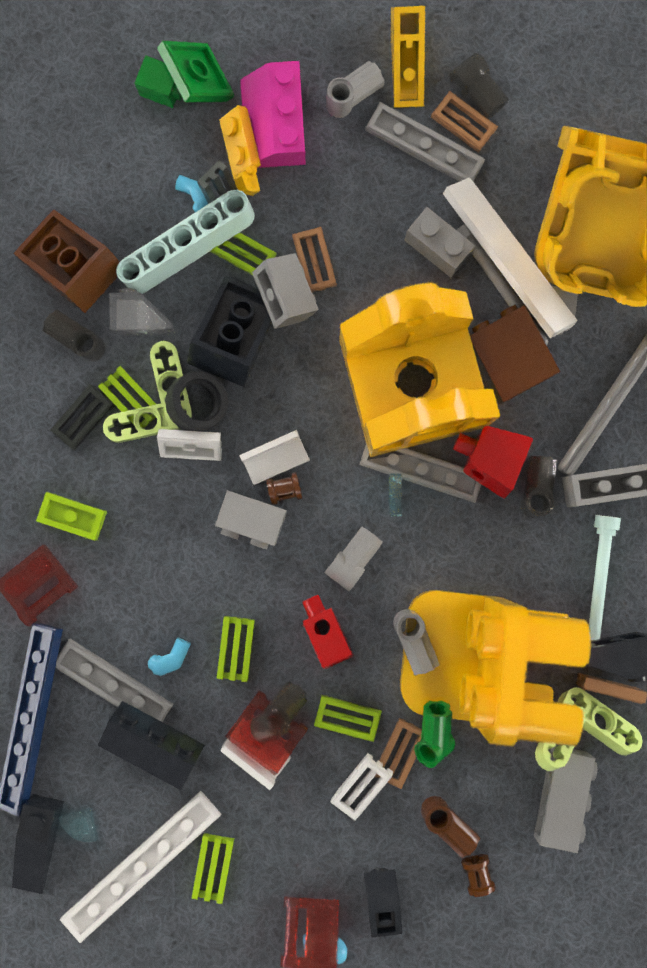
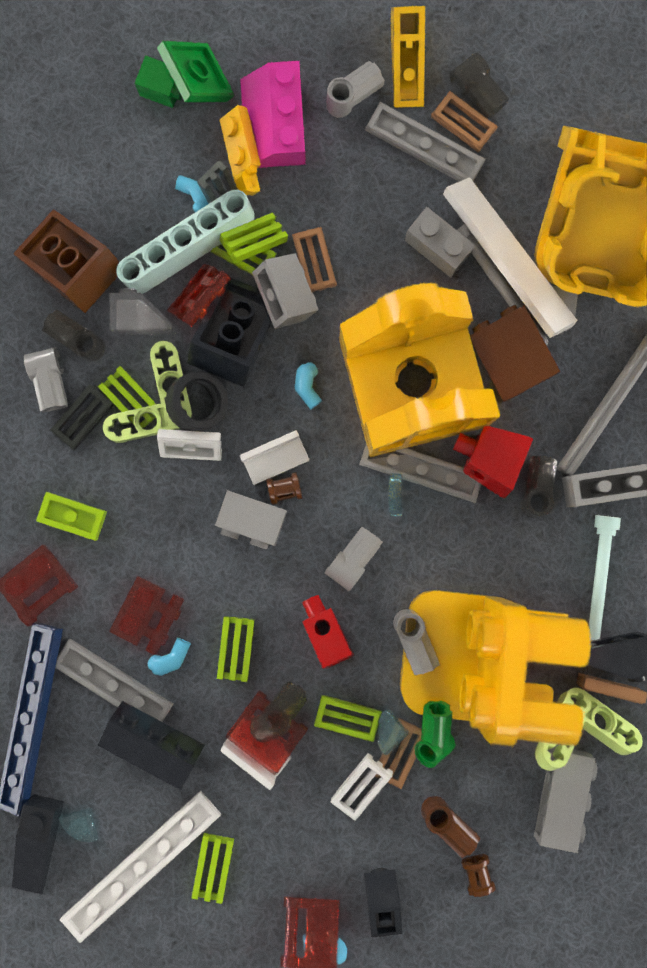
(46, 375): none -> light grey piece
(138, 610): none -> clear red plate
(199, 294): none -> clear red plate
(251, 233): none -> lime tile
(303, 384): none -> medium azure arm
(390, 732): none -> clear light blue tile

